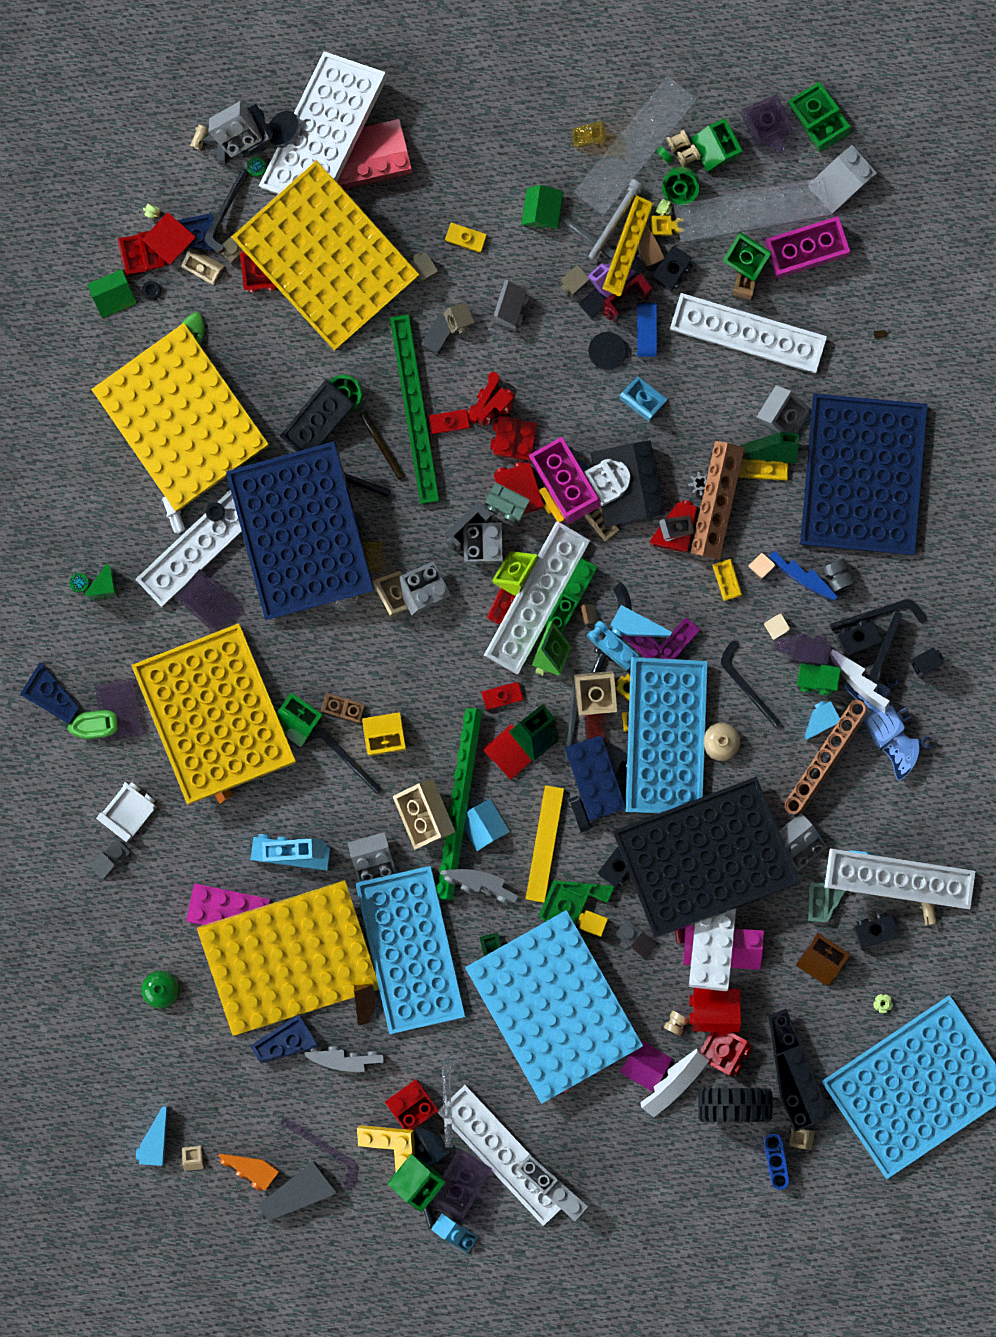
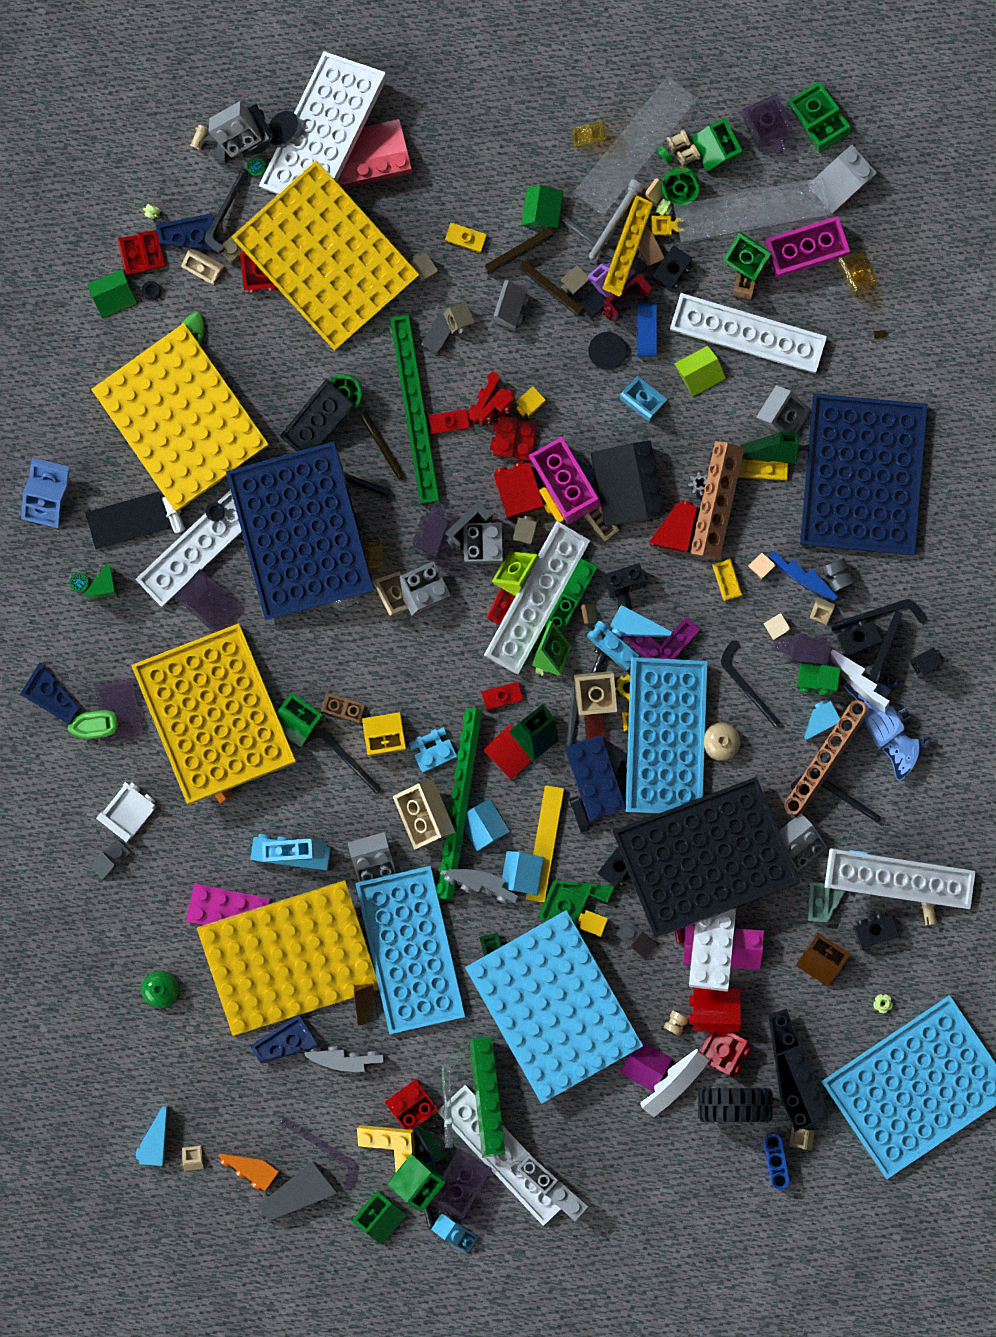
(45, 492): none -> medium blue bracket
(127, 520): none -> black tile
(168, 238): red tile -> none
(379, 1217): none -> green slope
(432, 532): none -> clear purple hinge
(435, 755): none -> medium azure plate
(487, 1097): none -> green brick
(507, 502): sand green brick -> none
(518, 251): none -> dark brown tile
(522, 872): none -> medium azure slope
(524, 530): none -> dark tan brick
(530, 402): none -> yellow brick
(551, 288): none -> dark brown tile
(608, 480): white slope -> none
(624, 580): none -> black brick
(654, 192): none -> light nougat slope
(676, 527): dark grey slope -> none
(700, 370): none -> lime slope
(822, 611): none -> tan slope
(844, 796): none -> black piece
(856, 273): none -> clear yellow slope

